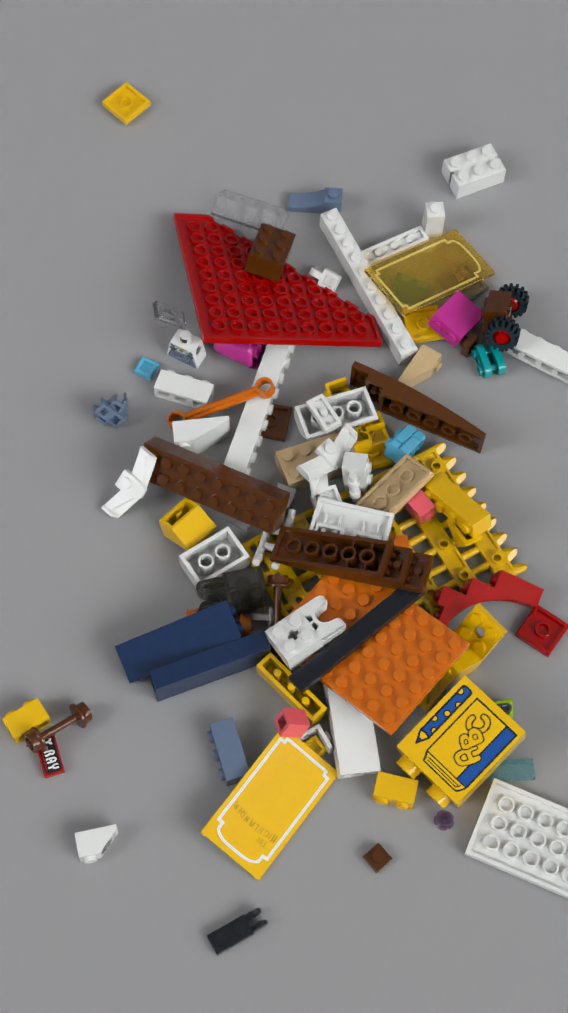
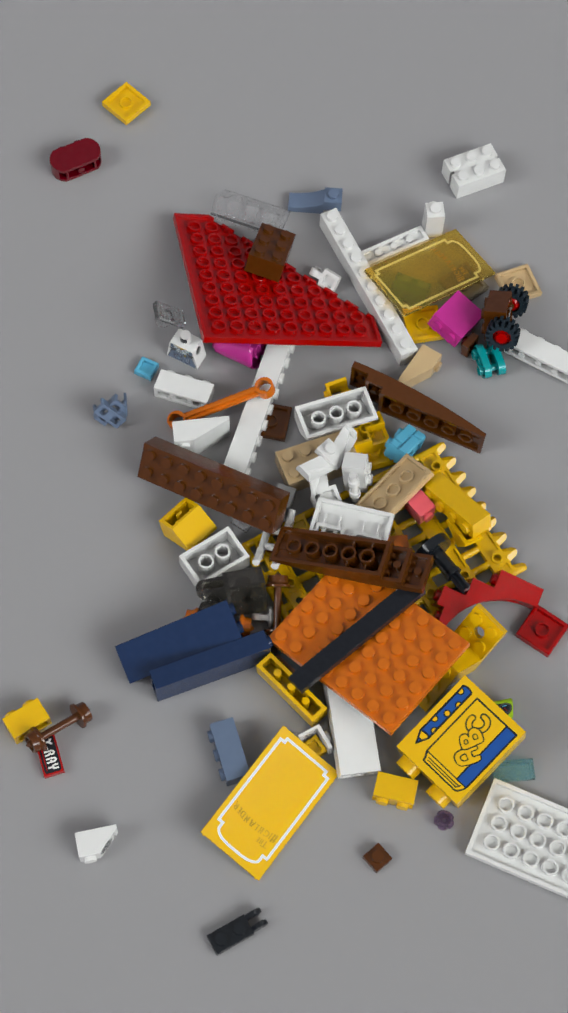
(75, 159): none -> dark red brick
(131, 484): white plate -> none
(292, 722): coral brick -> none
(308, 631): white brick -> none
(323, 413): white plate -> none
(437, 546): none -> black piece
(520, 275): none -> tan tile

